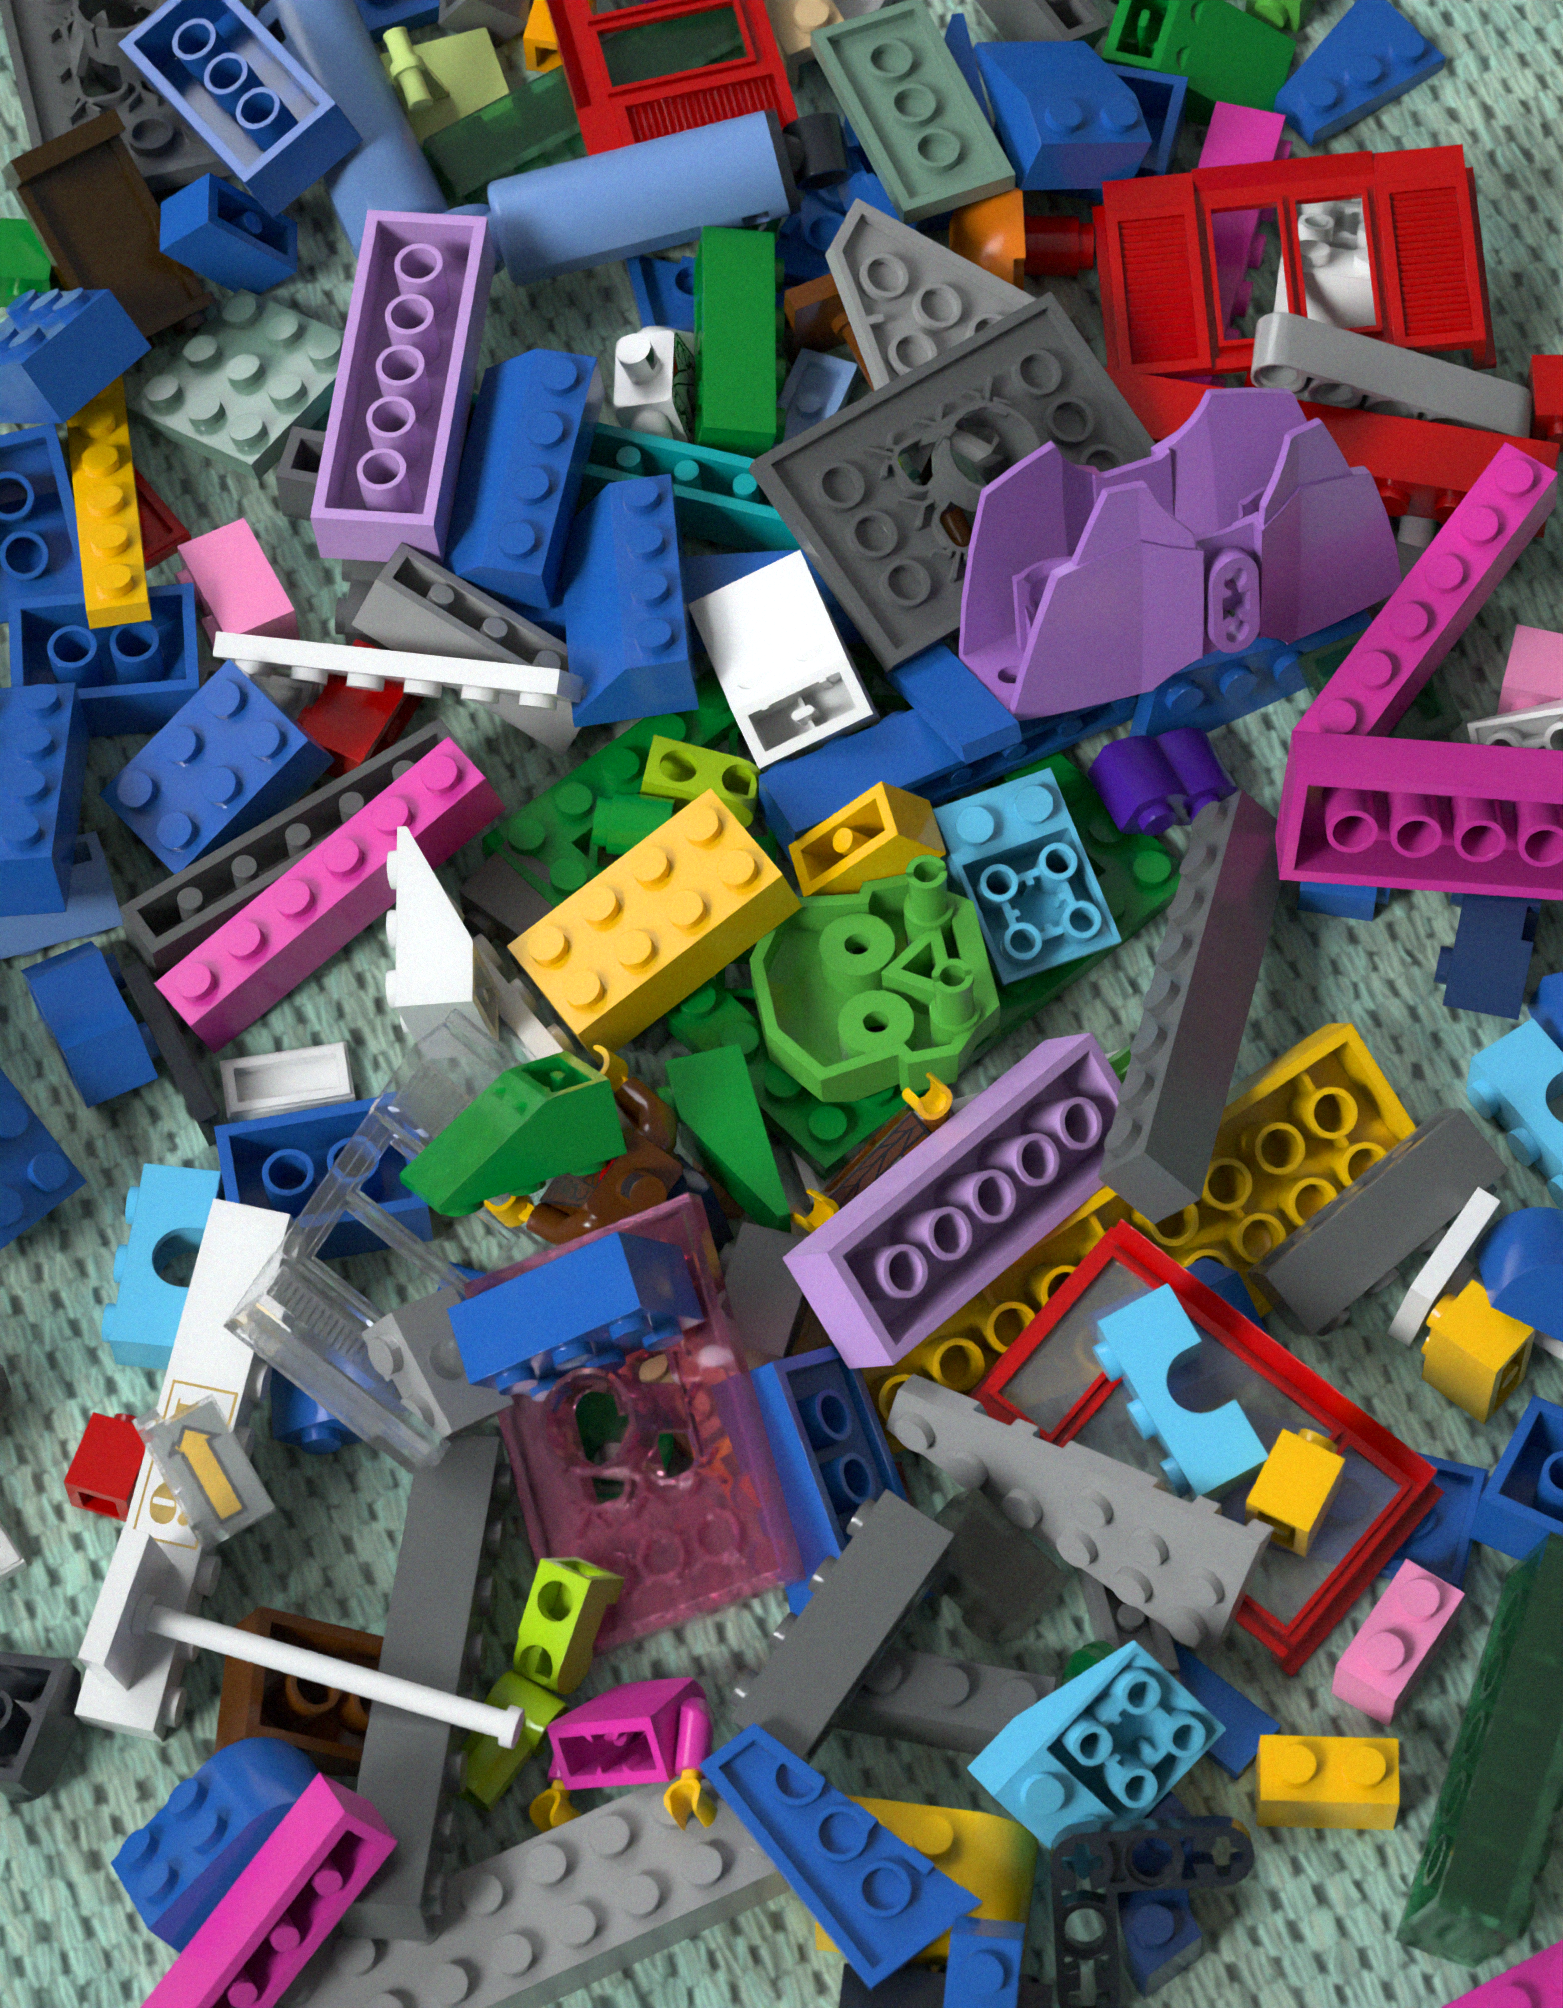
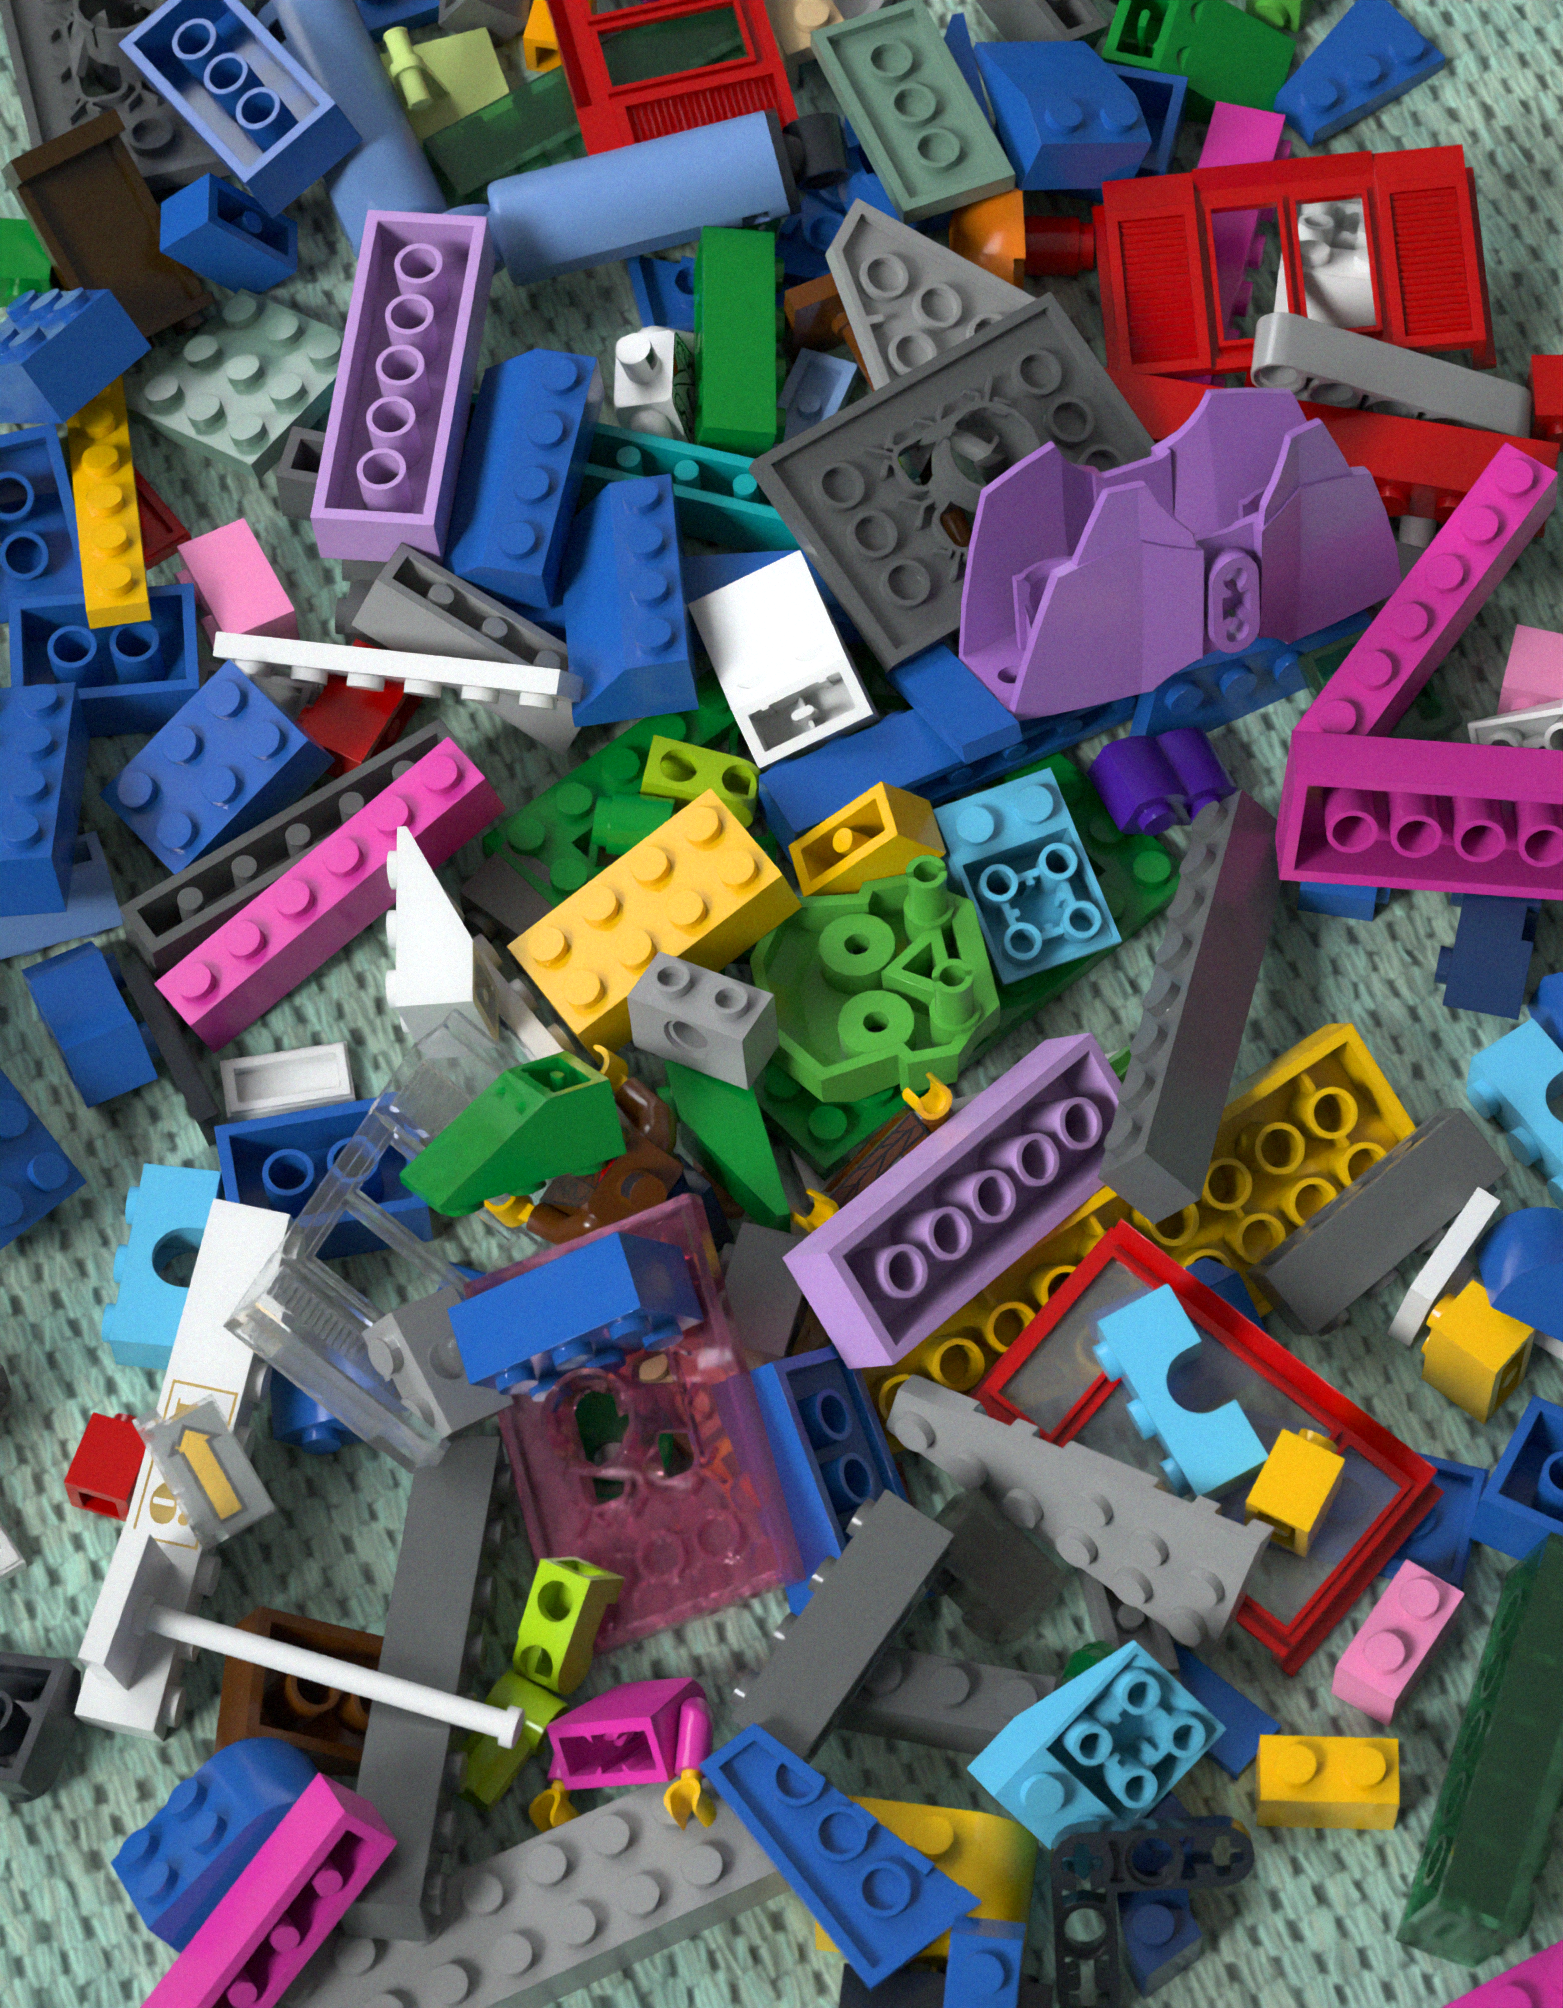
(703, 1020): none -> light grey brick

